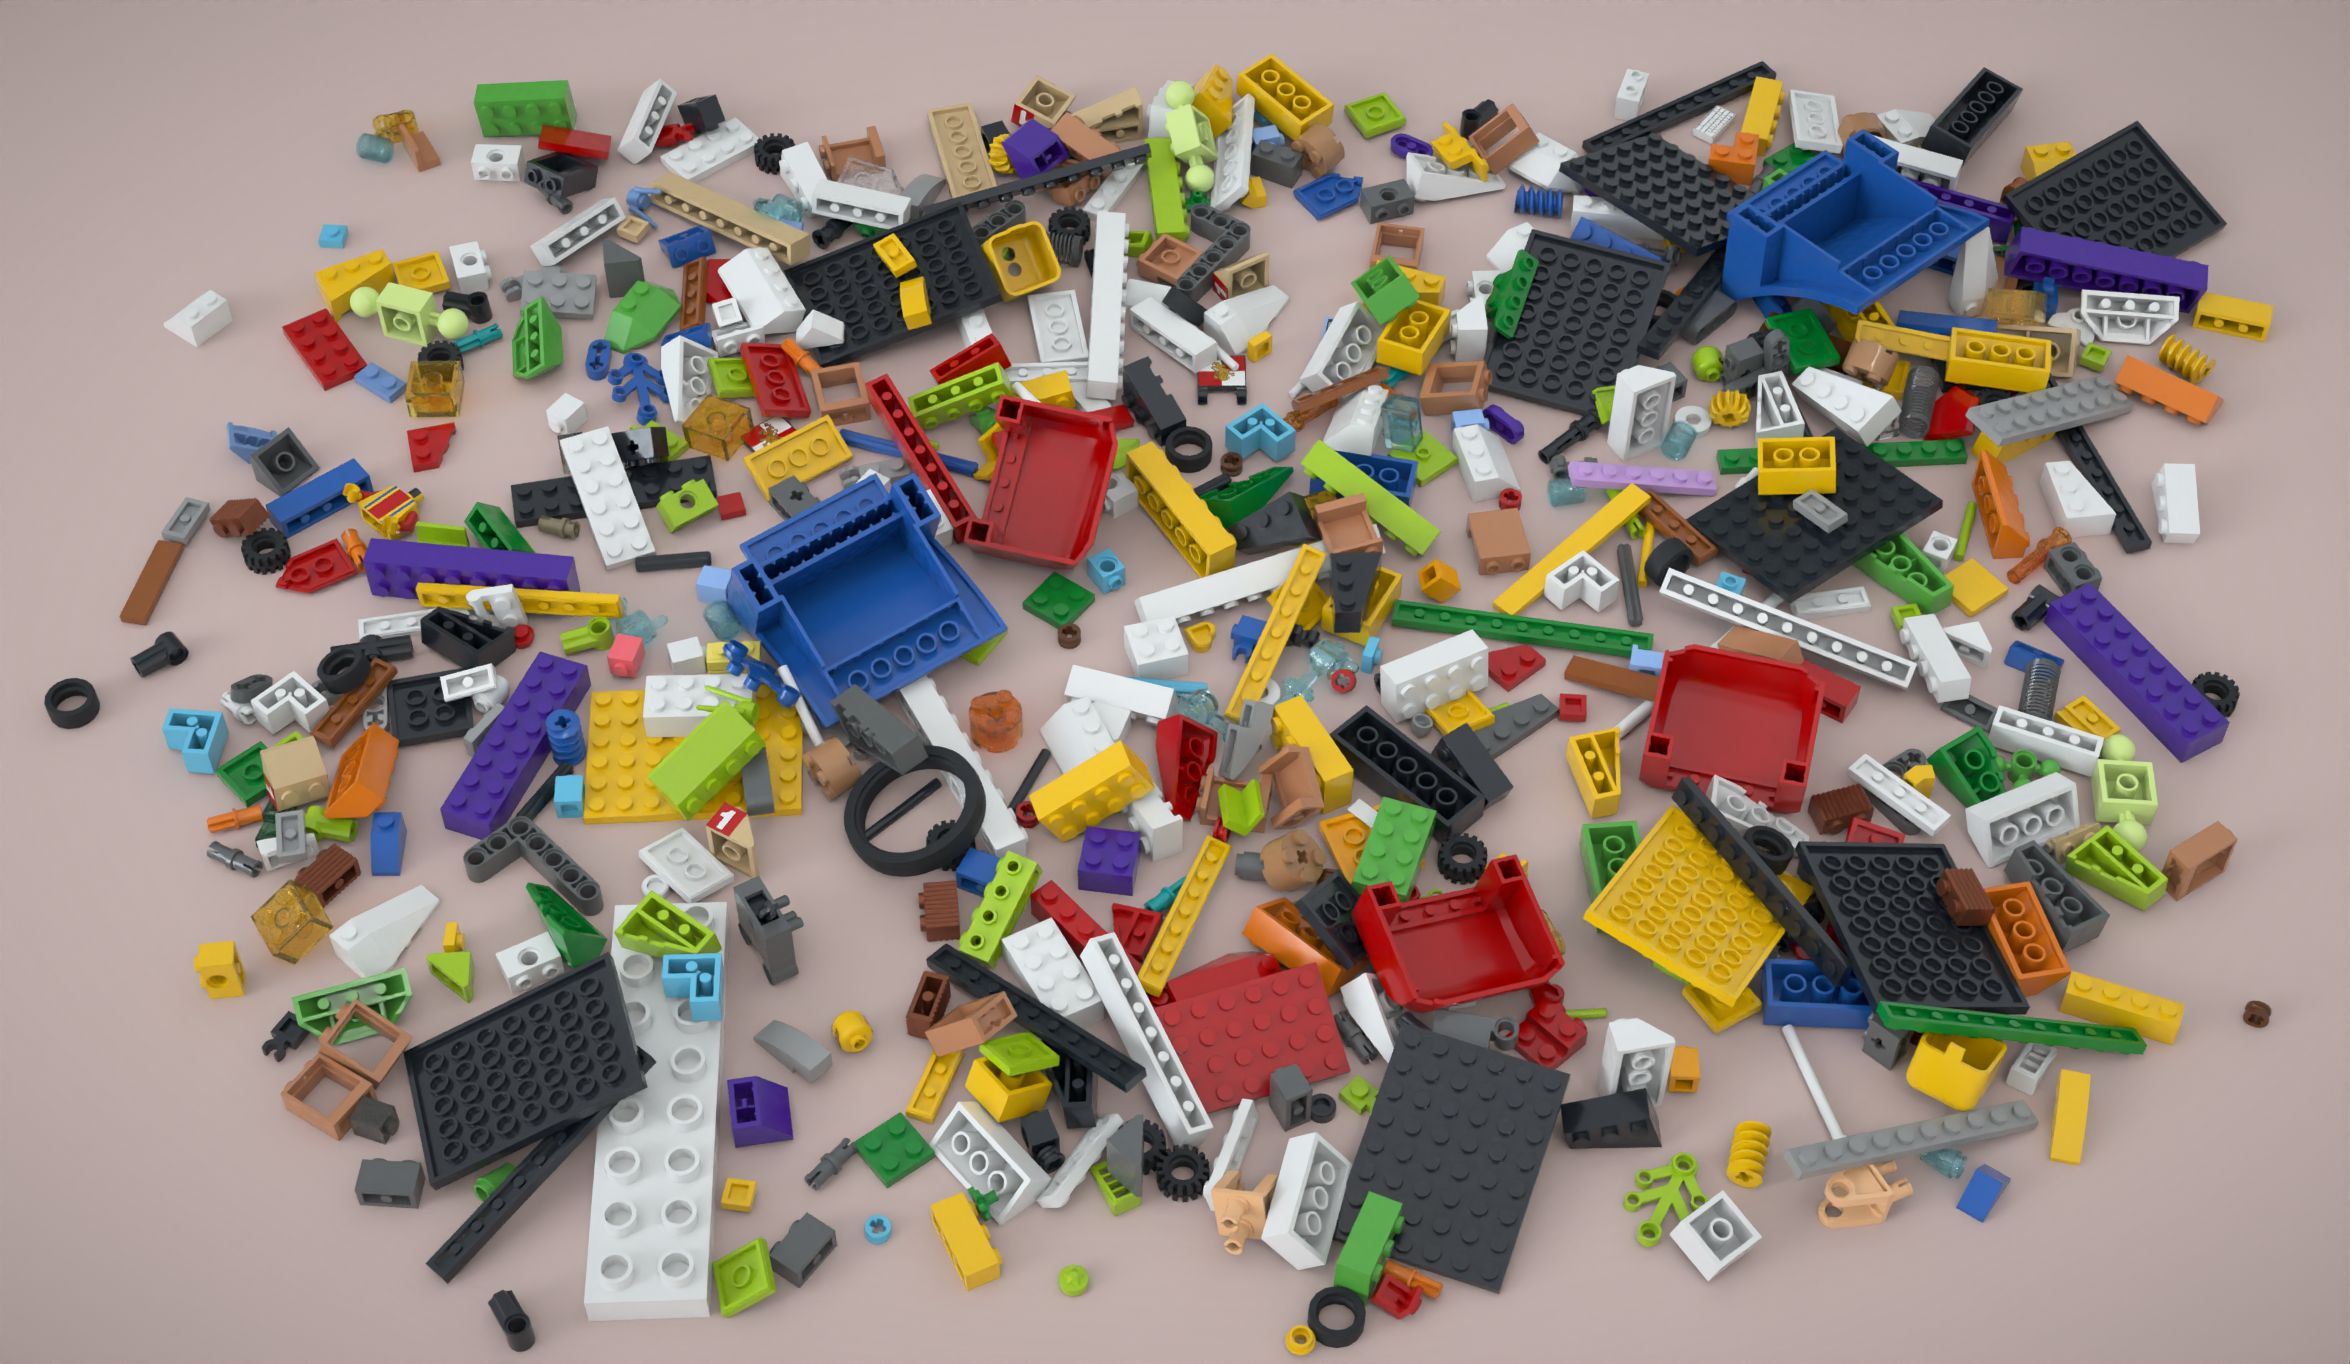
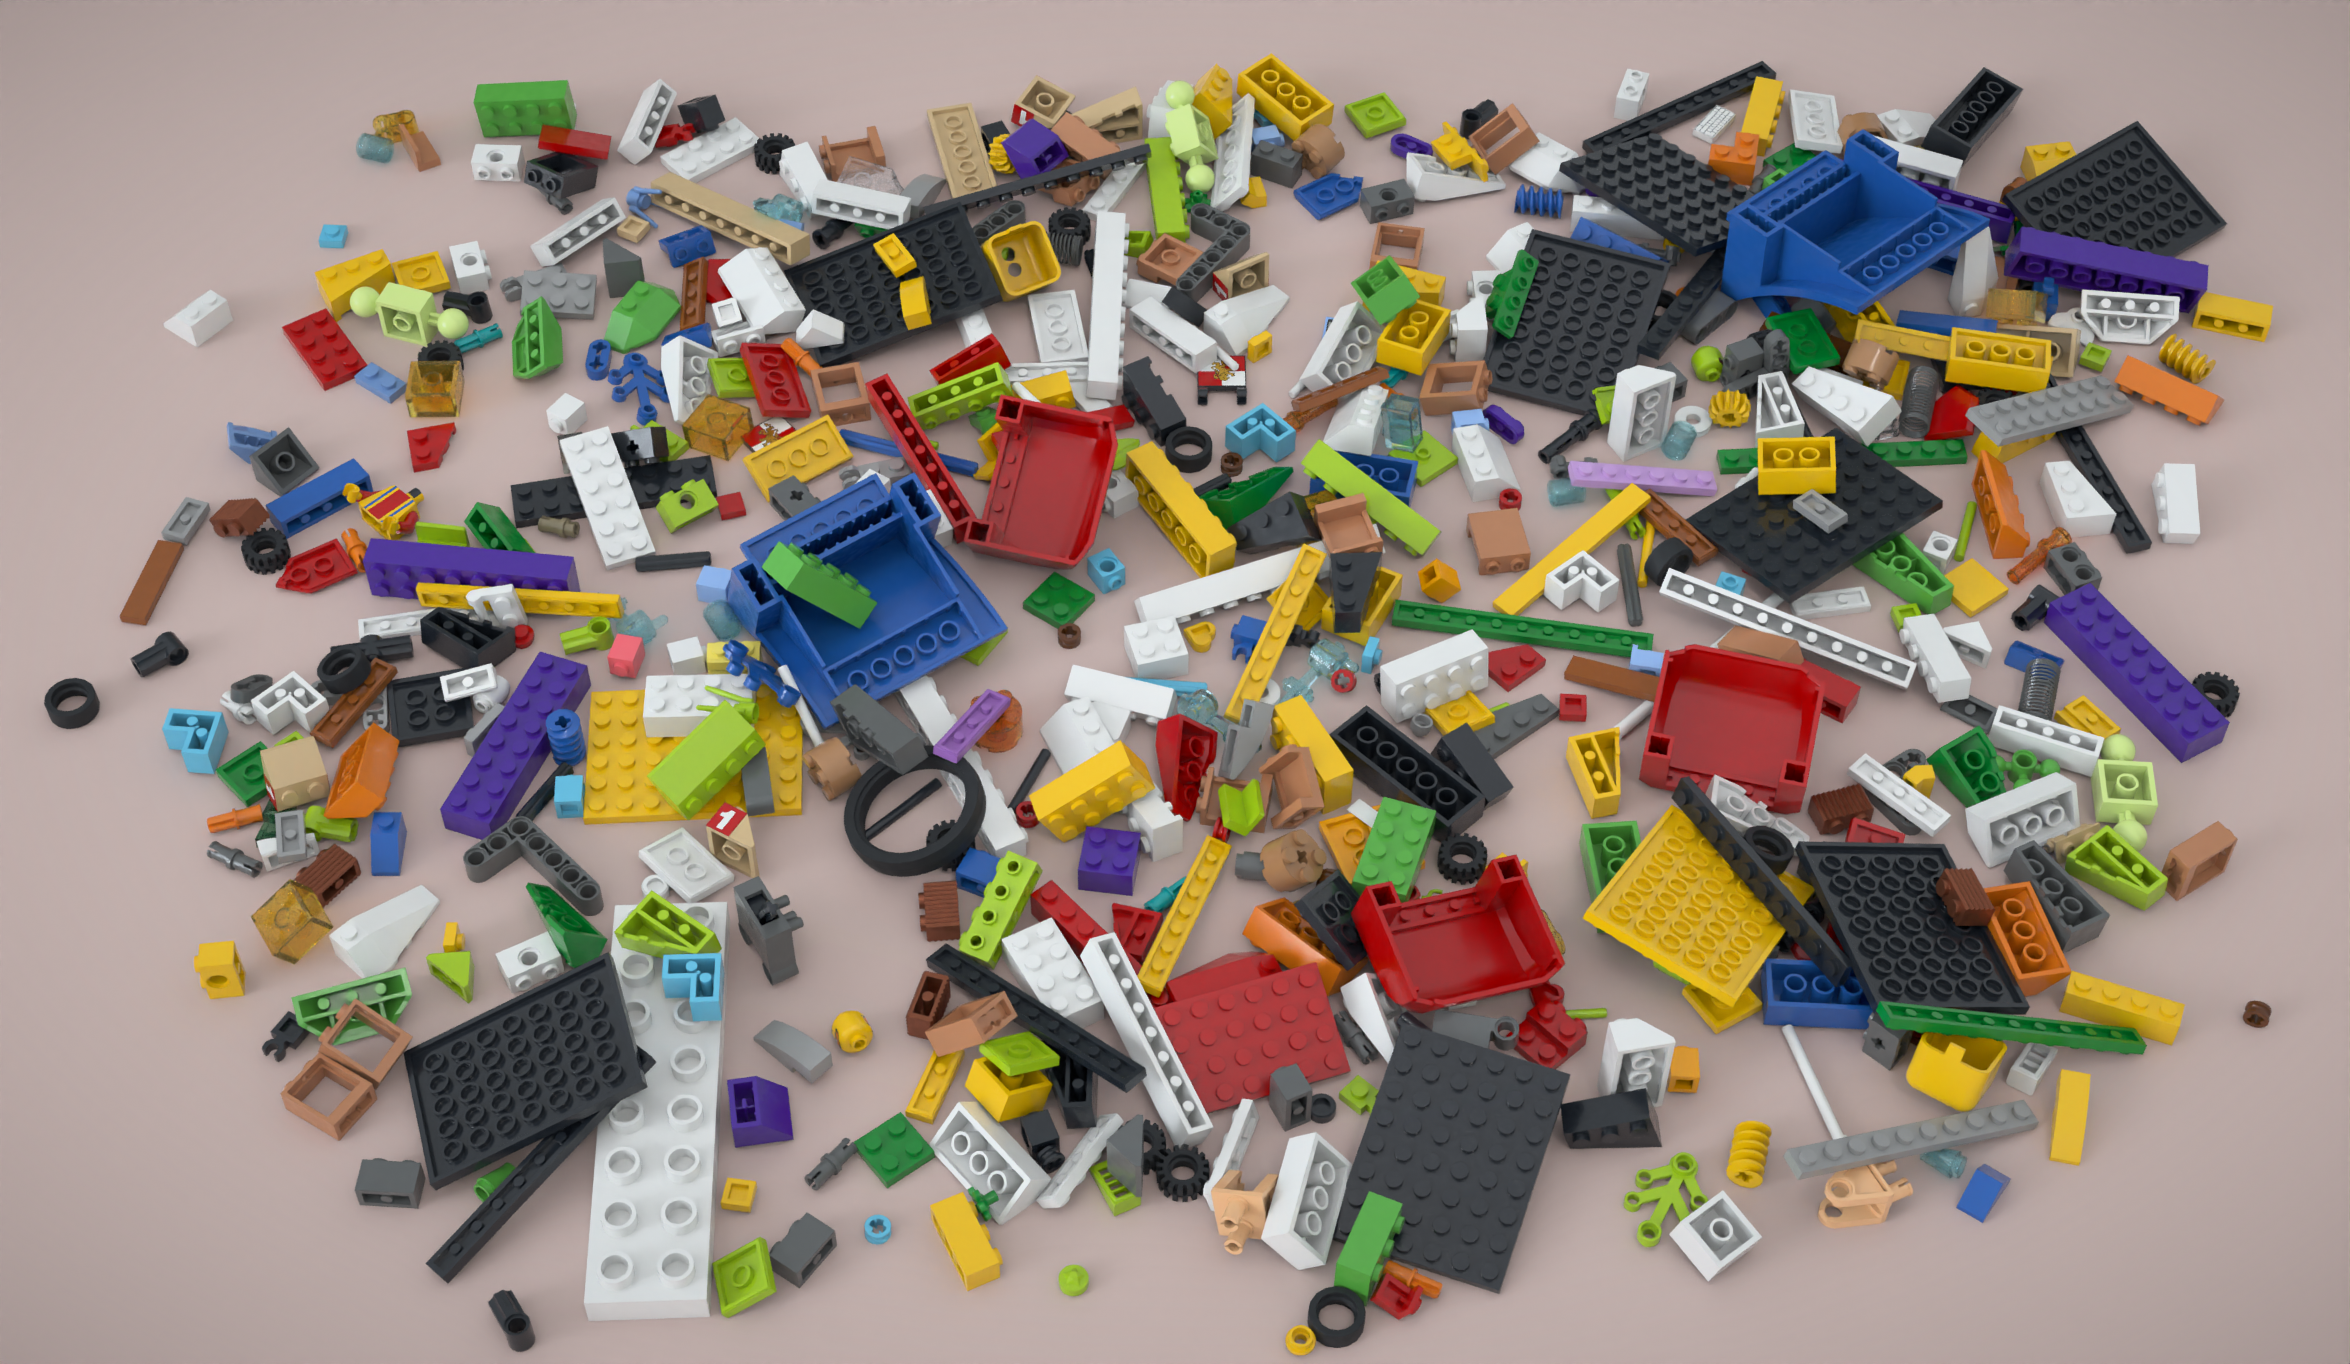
(374, 1120): clear smoke brick -> none
(820, 583): none -> bright green brick
(971, 726): none -> medium lavender tile

